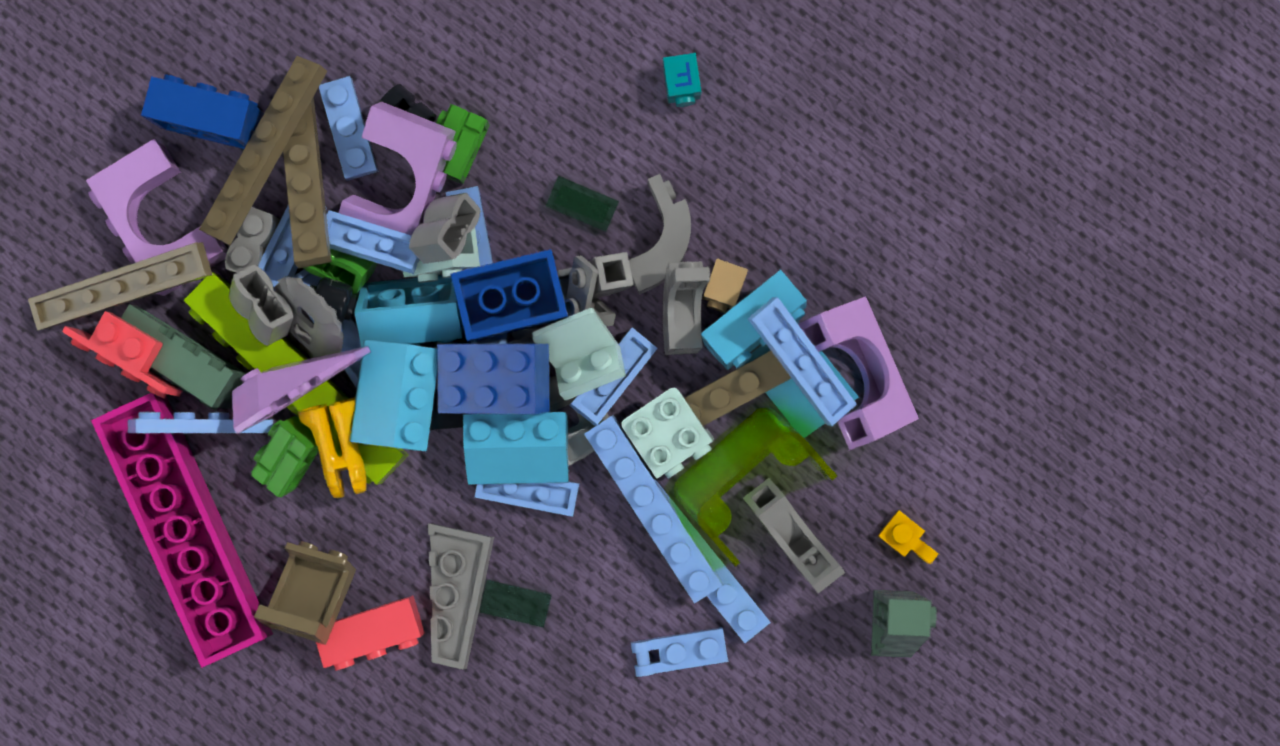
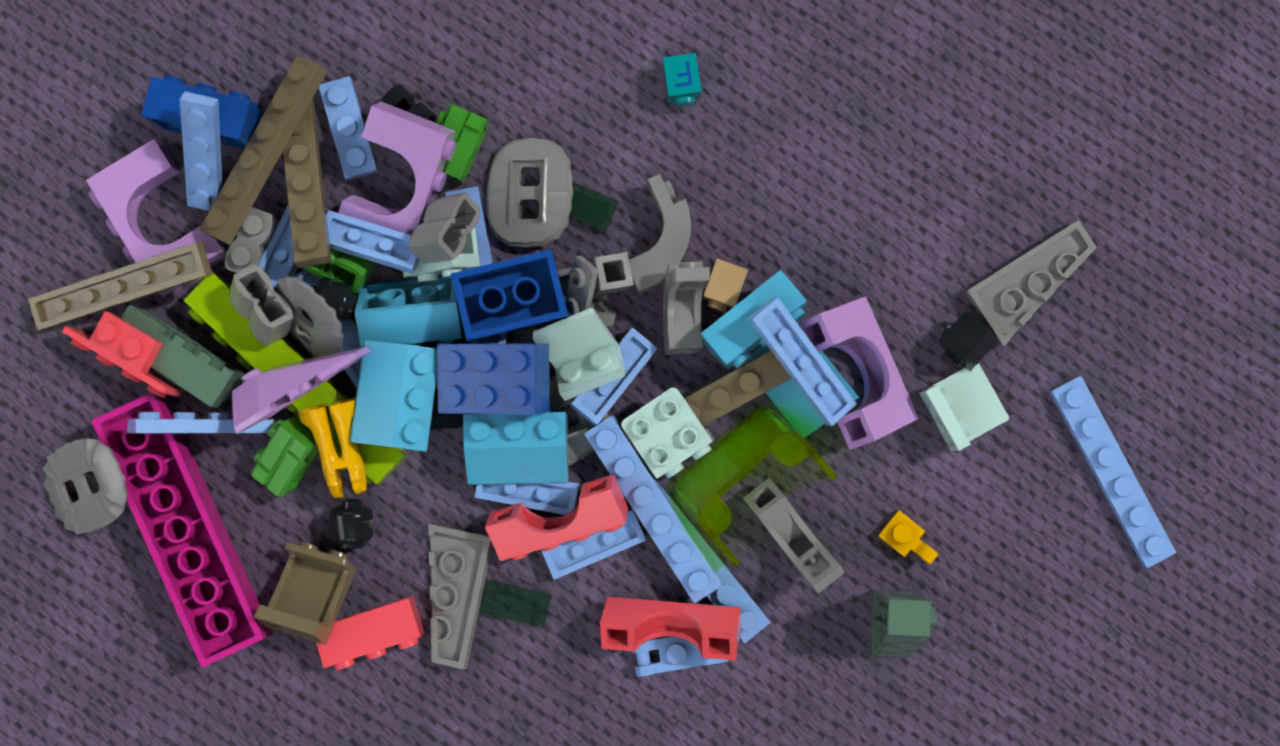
(90, 510): none -> light grey piece
(201, 149): none -> light blue plate
(351, 524): none -> black head
(519, 531): none -> coral arch
(552, 193): none -> light grey piece
(576, 555): none -> light blue plate
(631, 622): none -> coral arch
(964, 407): none -> light aqua bracket
(966, 341): none -> black brick
(1021, 287): none -> light grey wing
(1112, 472): none -> light blue plate

